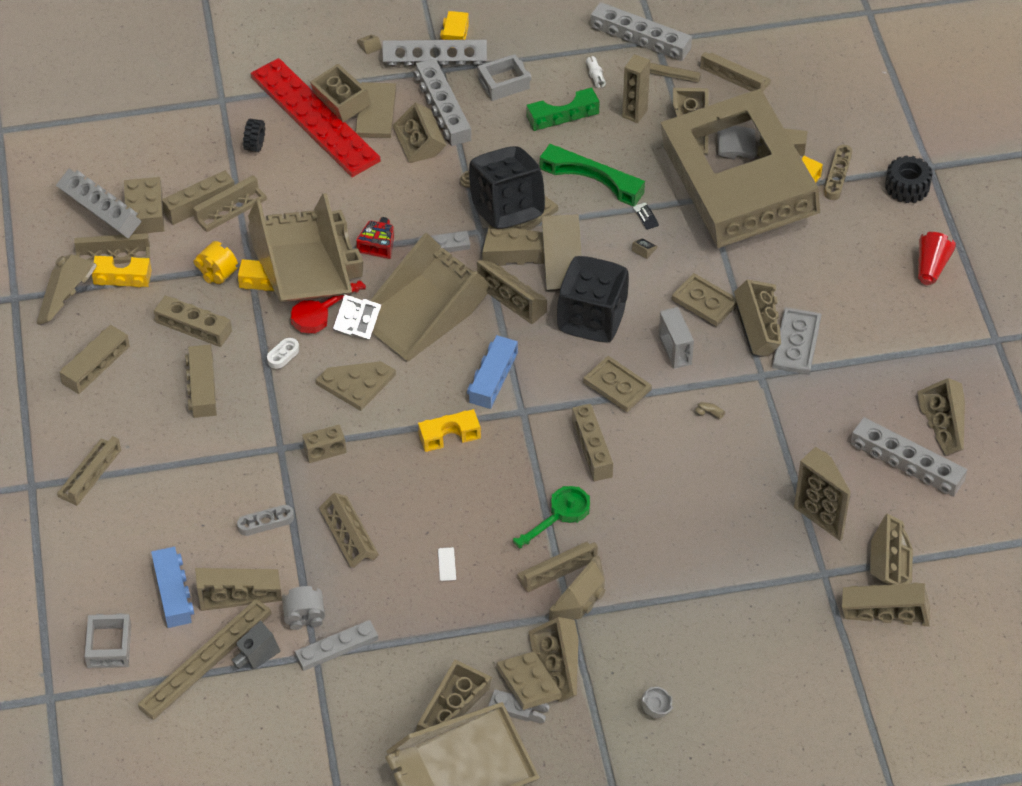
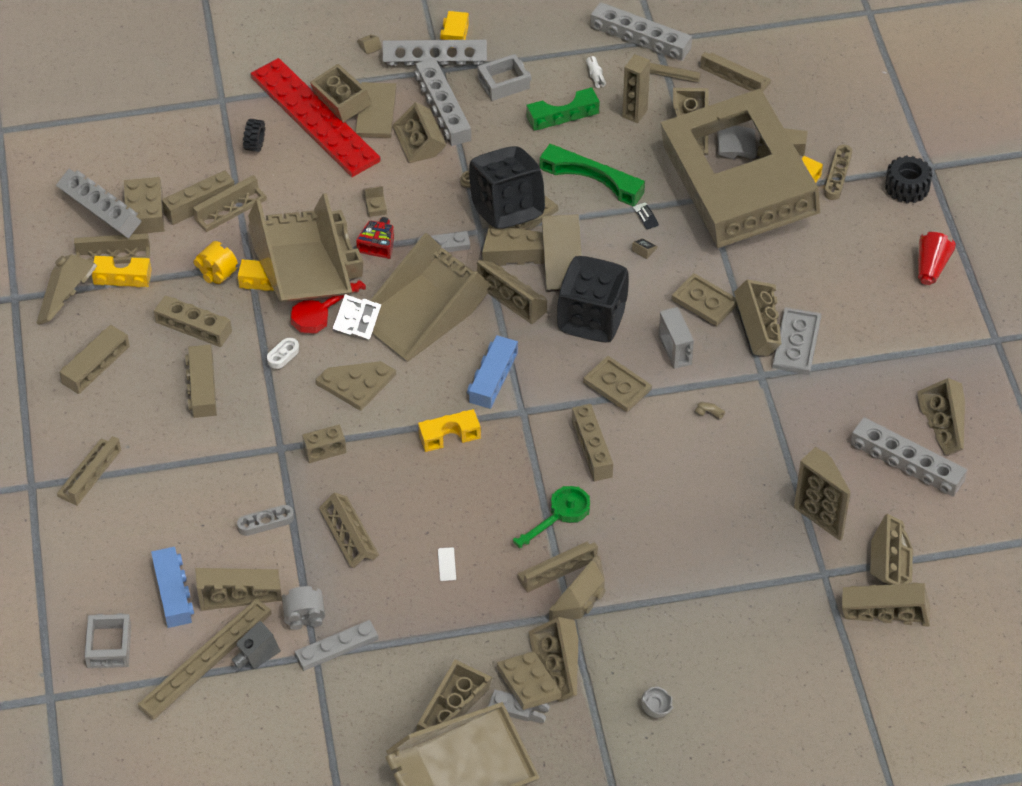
(375, 201): none -> dark tan slope

